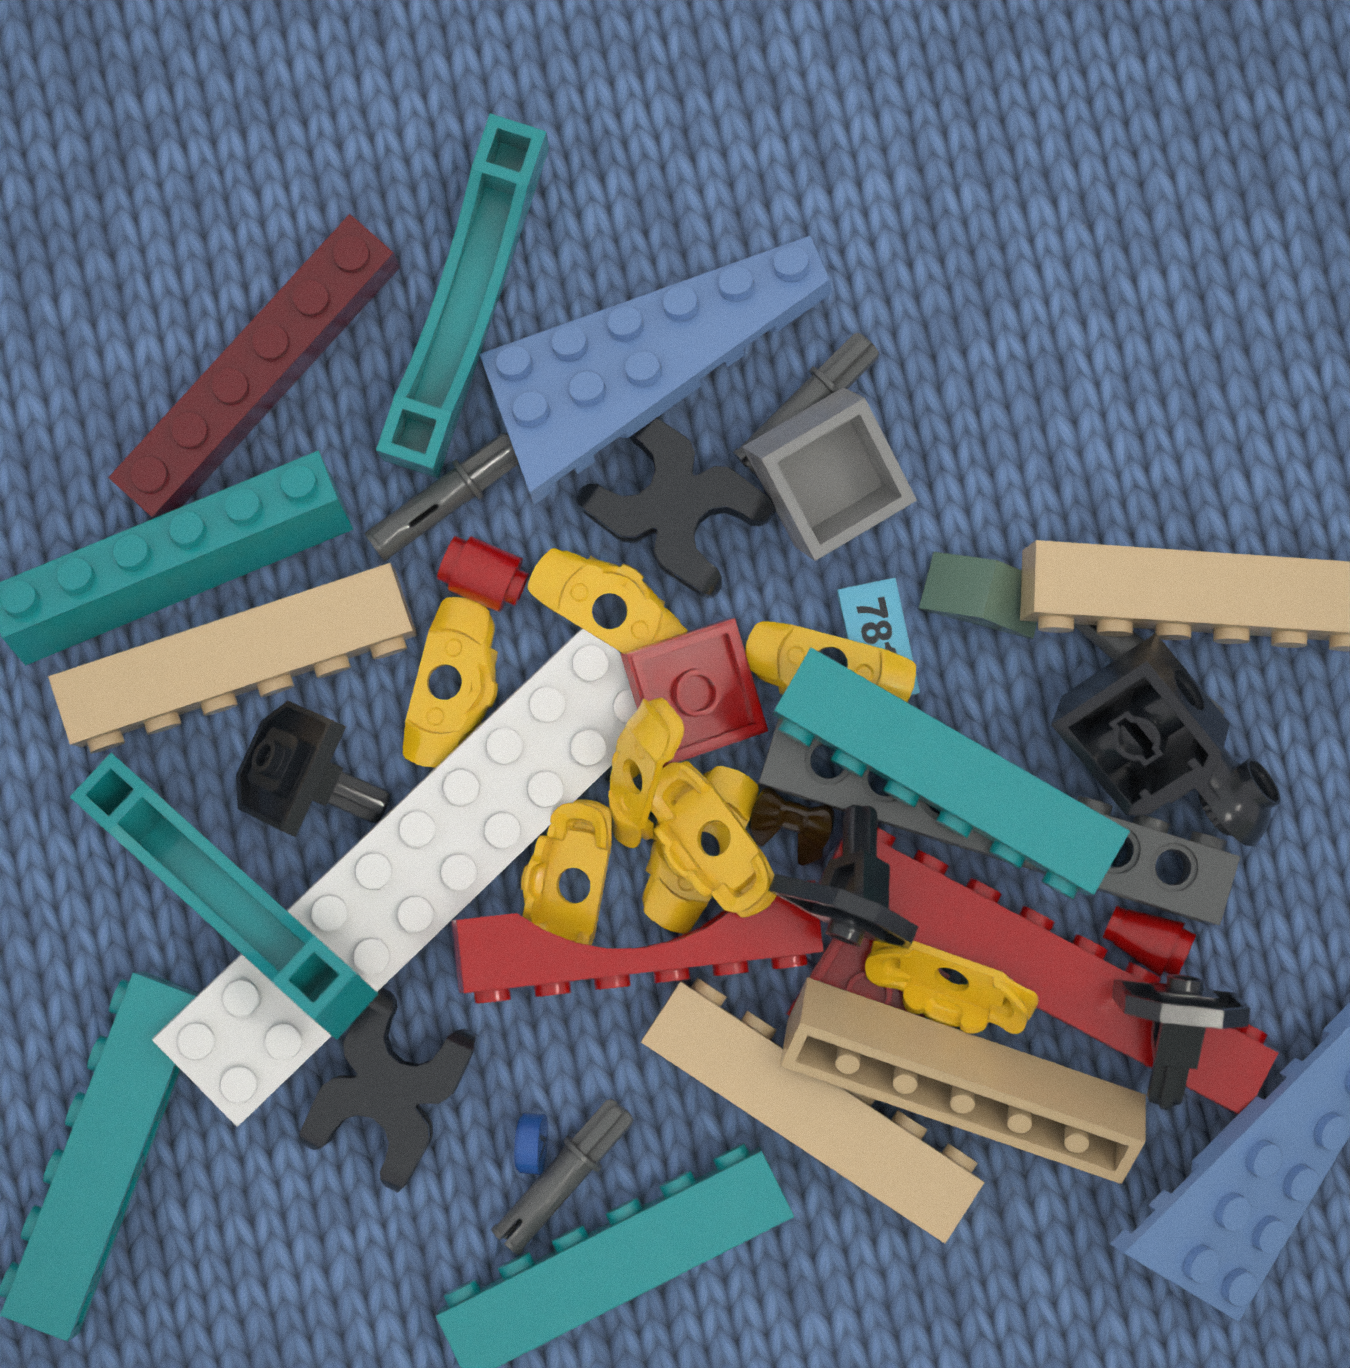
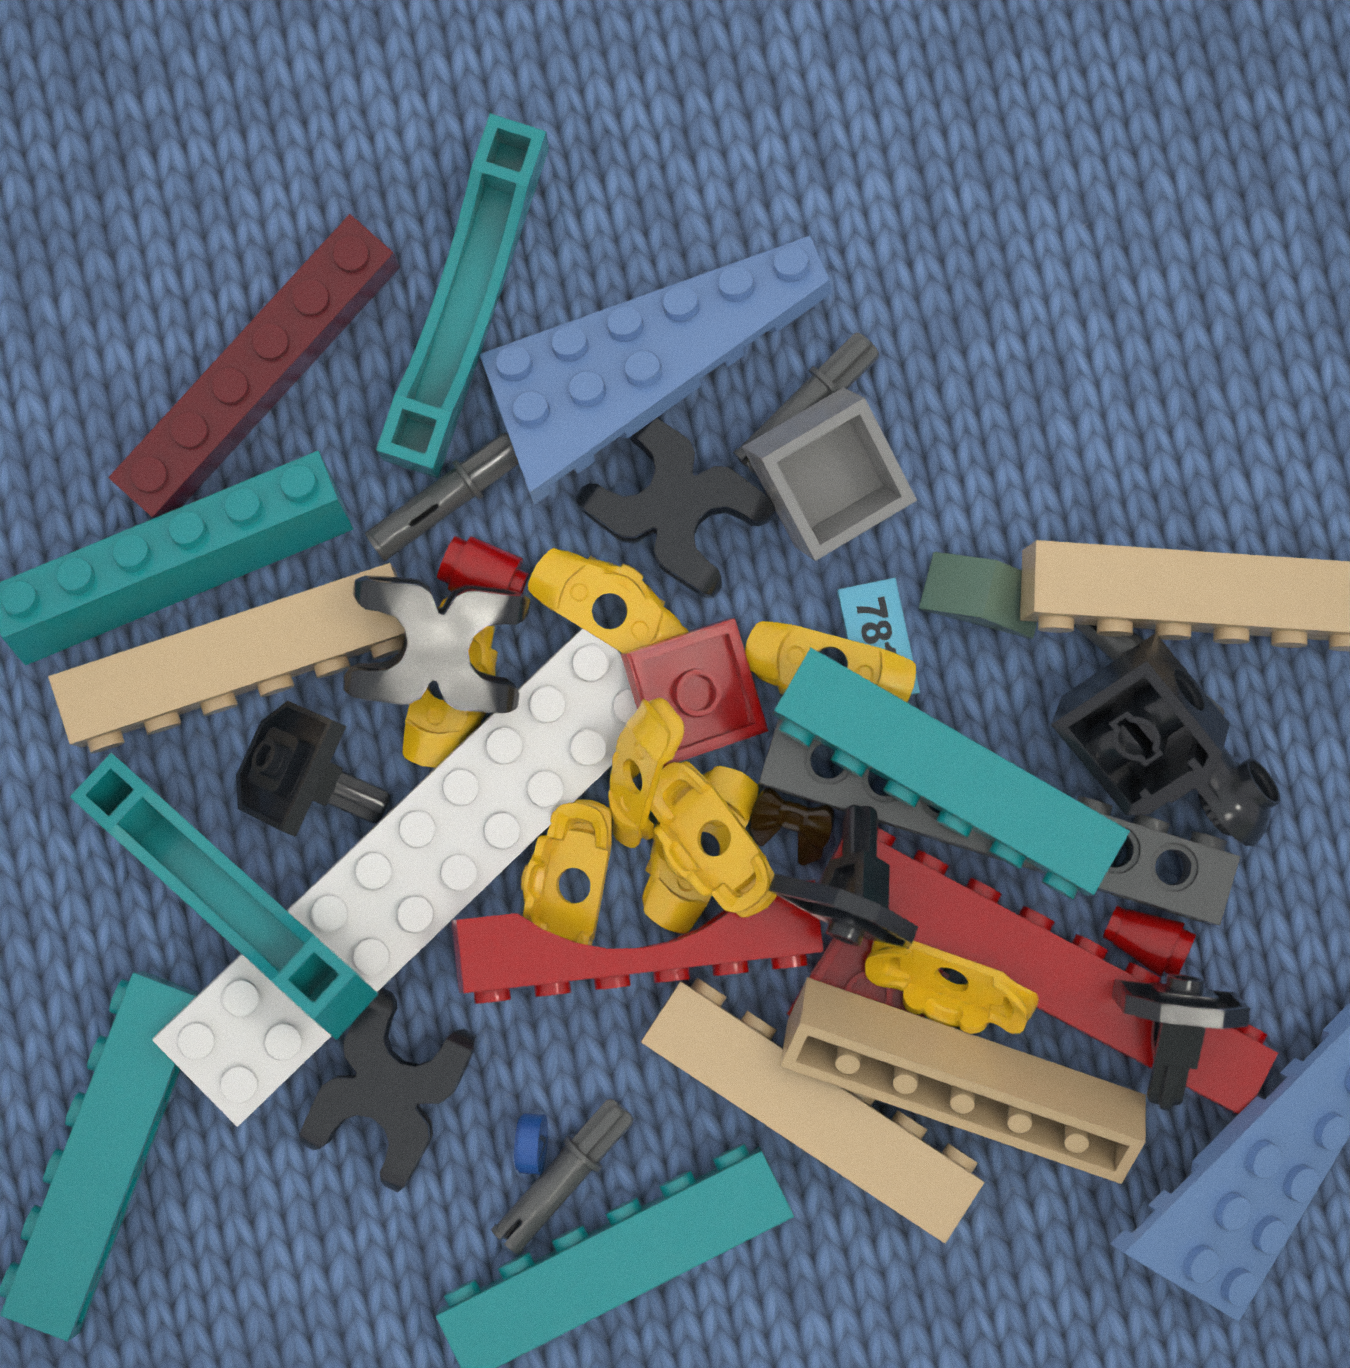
(436, 644): none -> piece

